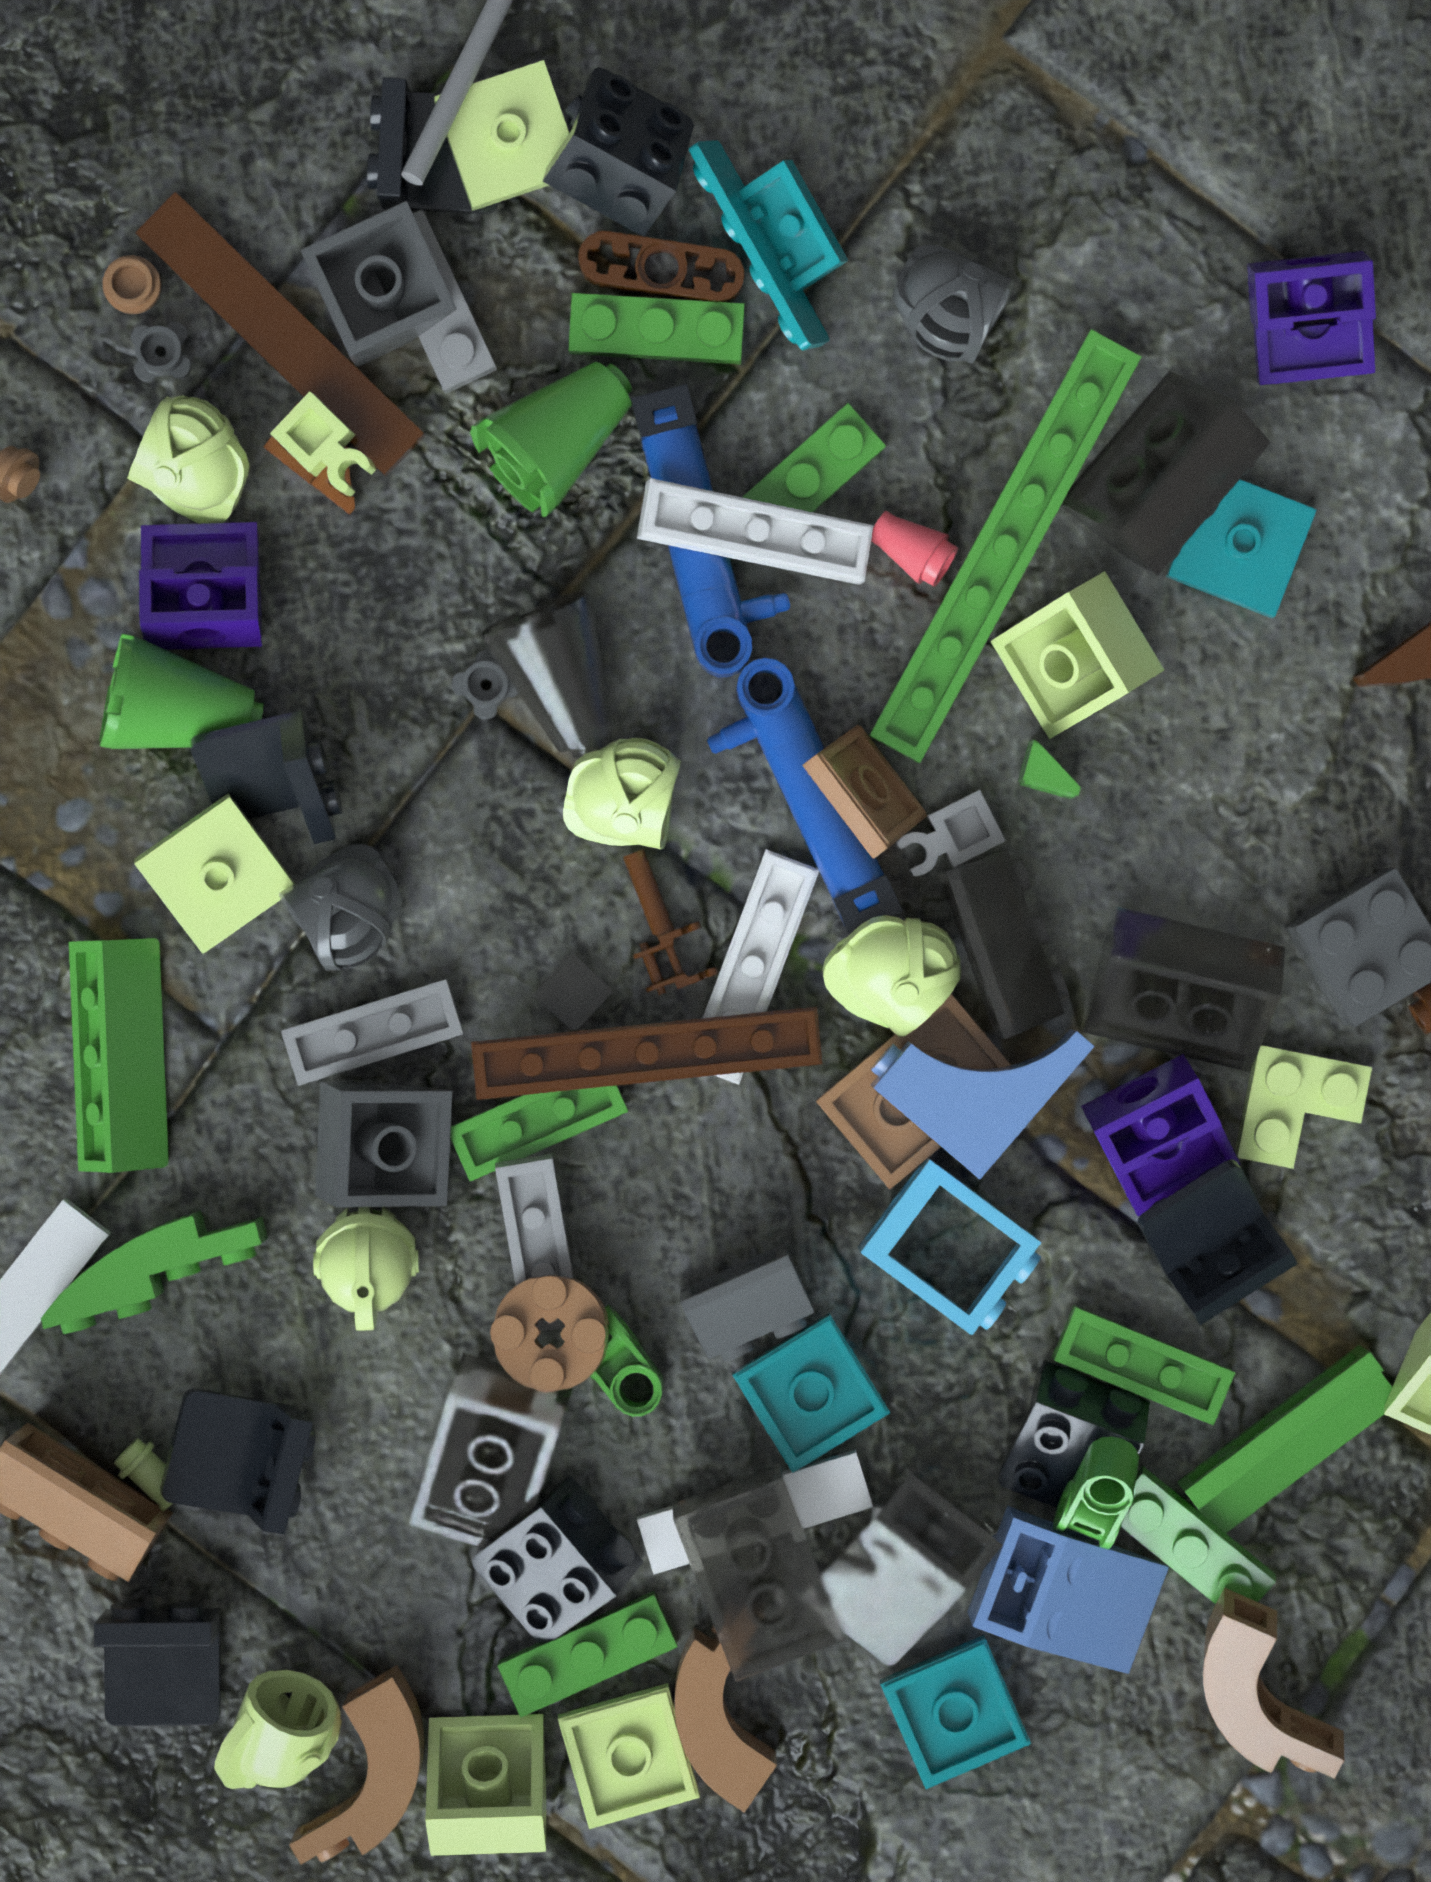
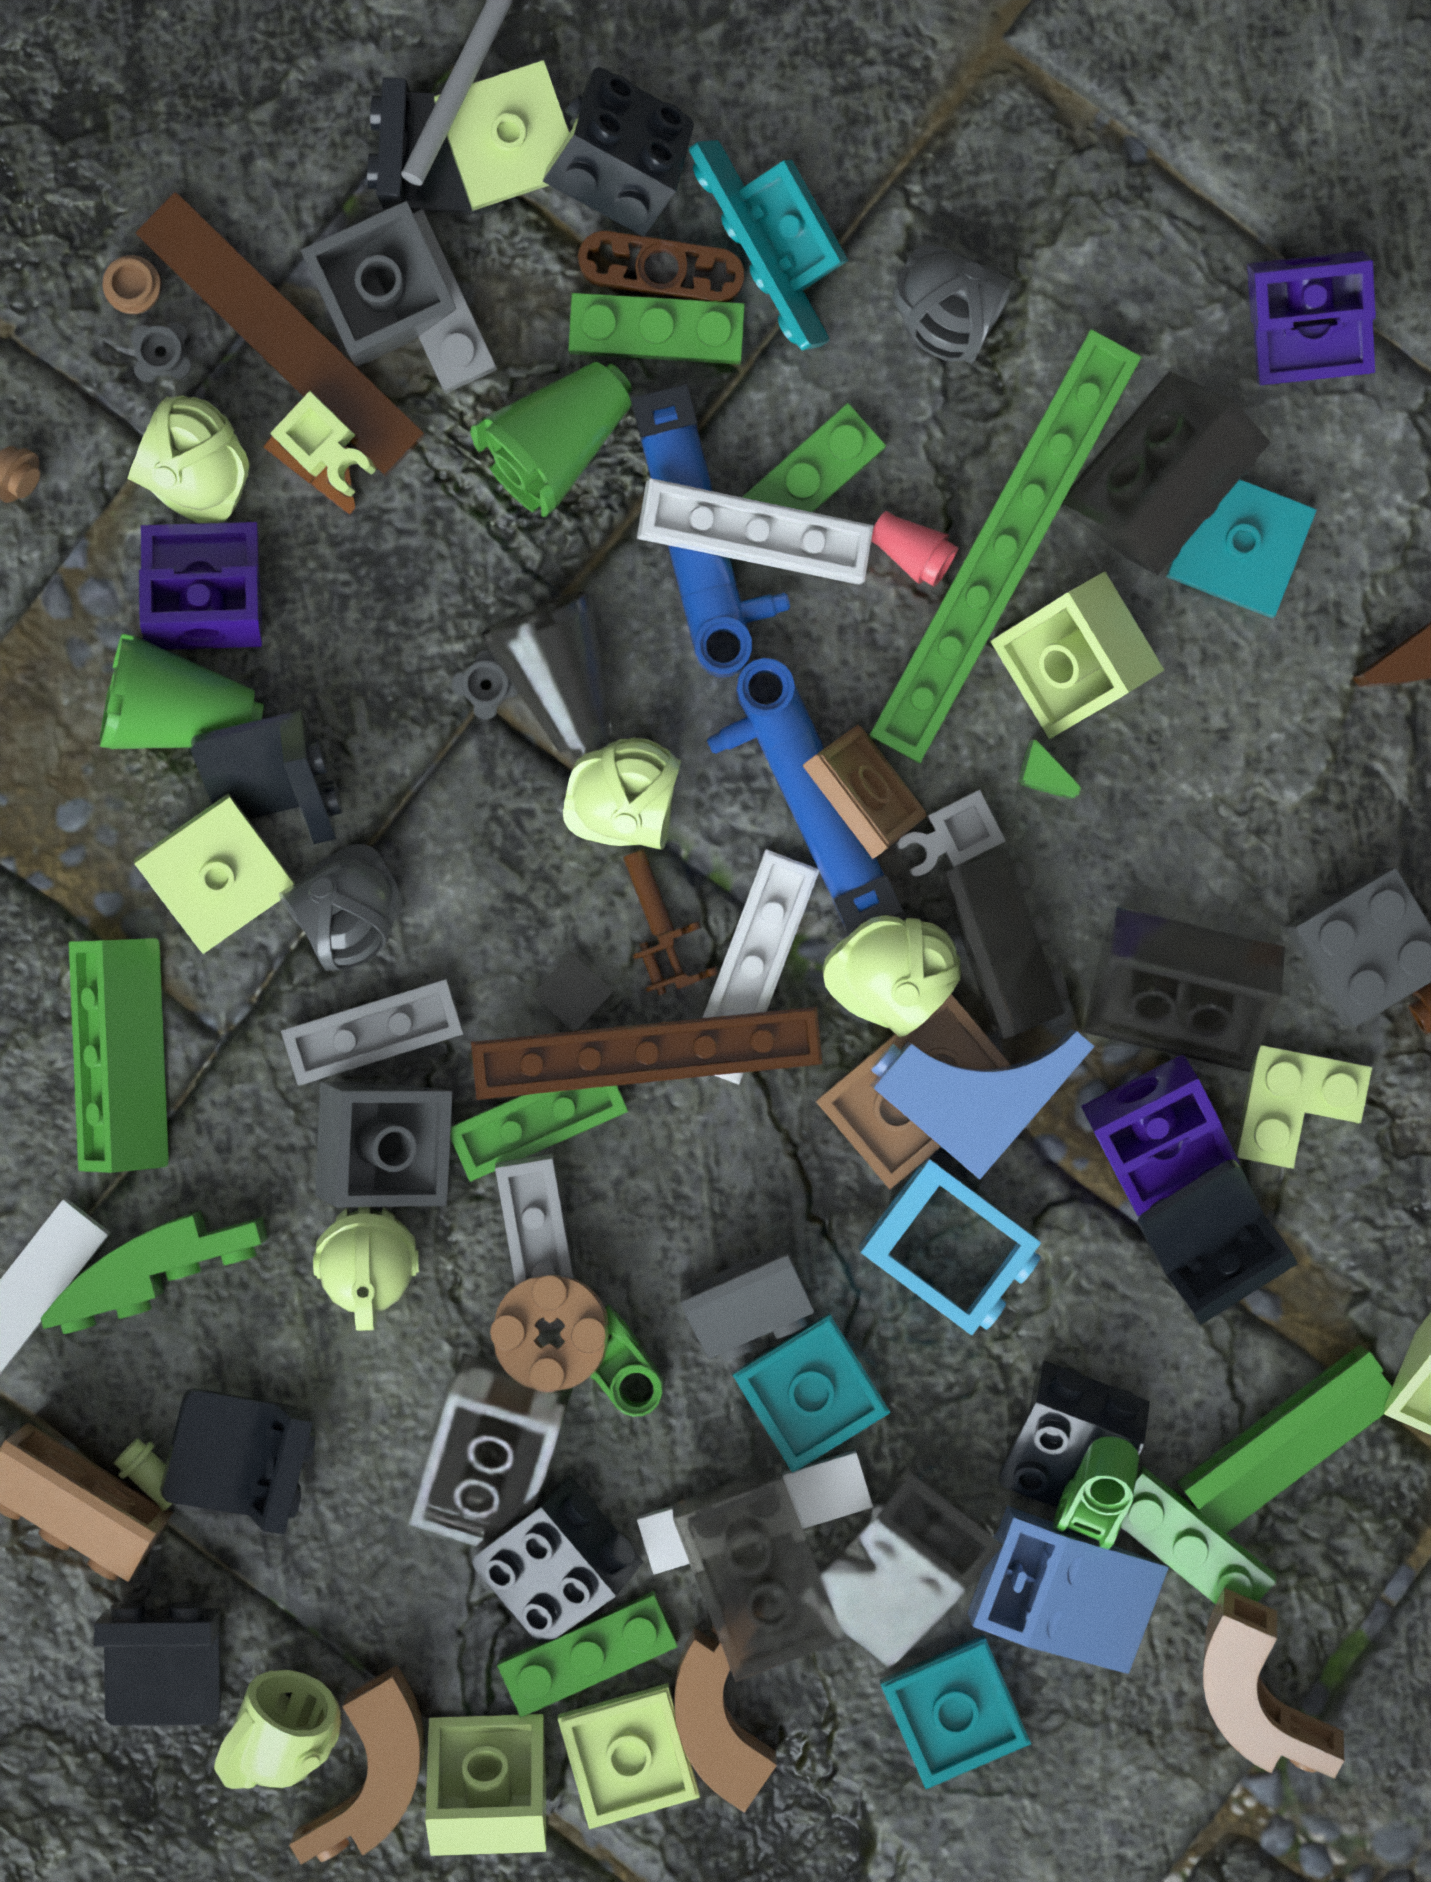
(1143, 1365): bright green plate -> none

